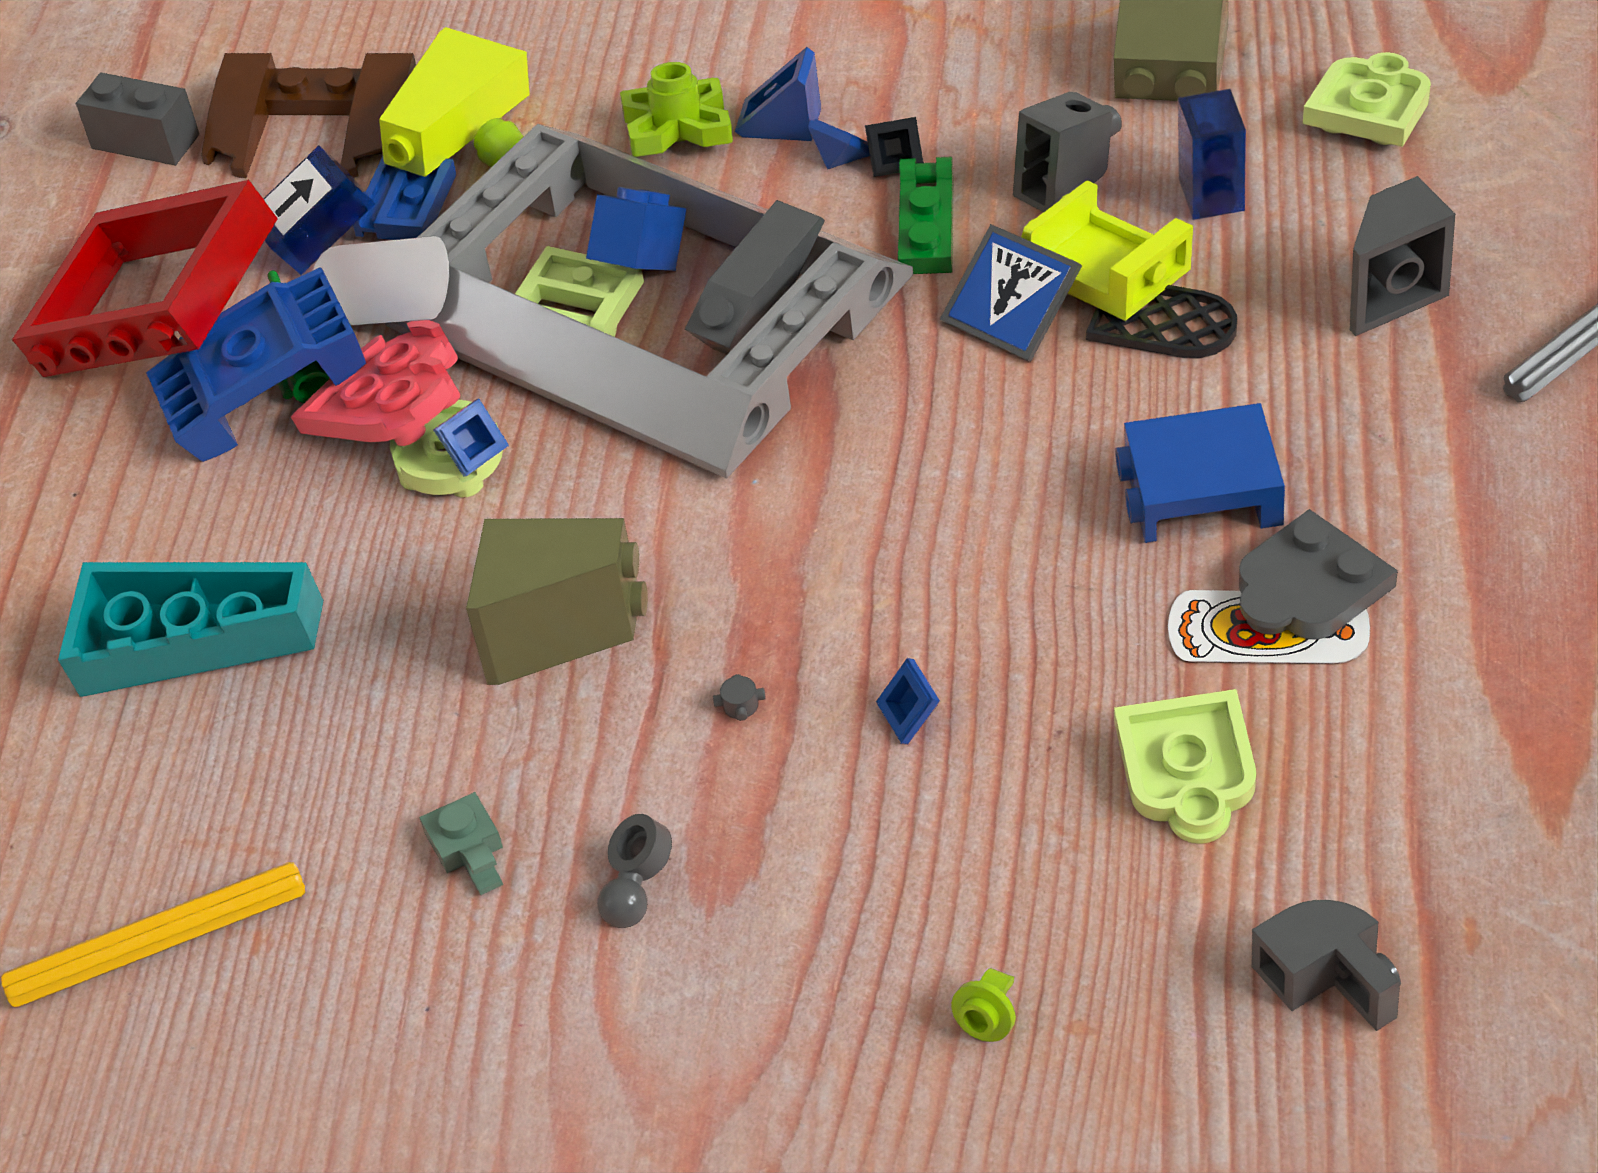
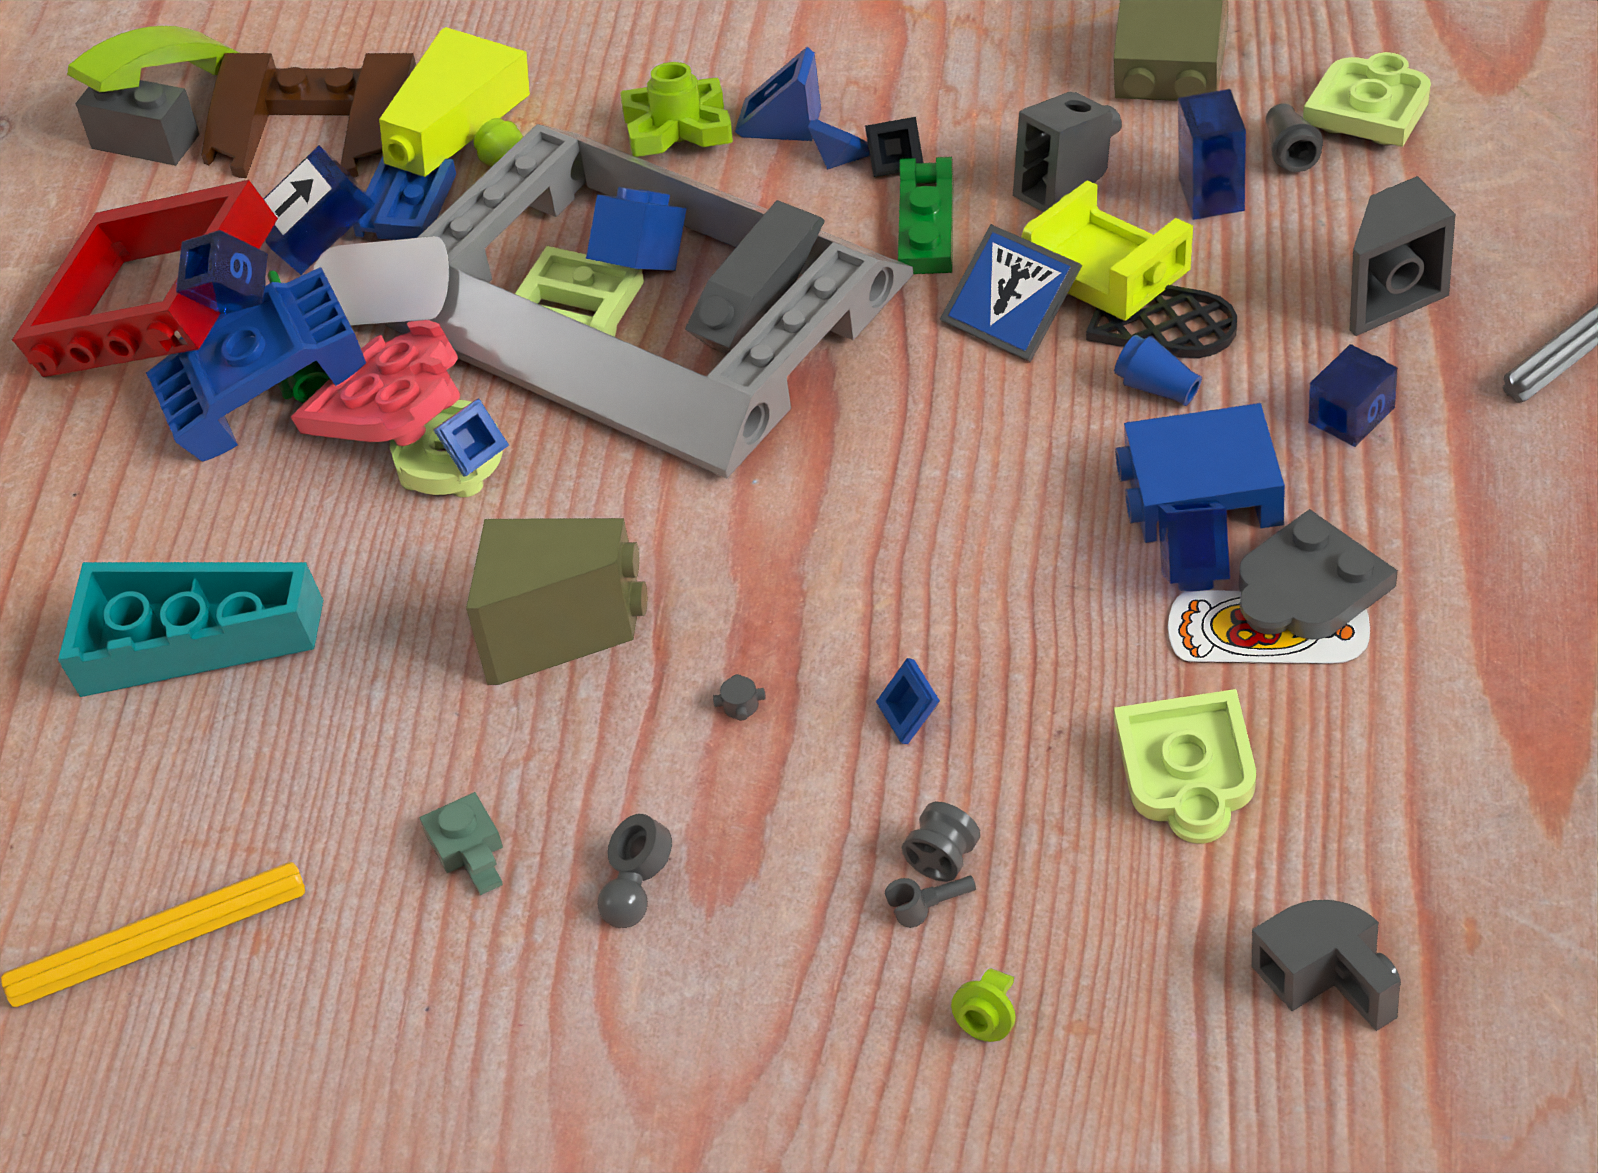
(119, 60): none -> lime slope
(222, 272): none -> clear blue brick
(916, 911): none -> dark grey hand
(941, 841): none -> dark grey wheel
(1153, 369): none -> blue cone
(1194, 544): none -> clear blue brick
(1293, 140): none -> dark grey cone
(1352, 395): none -> clear blue brick

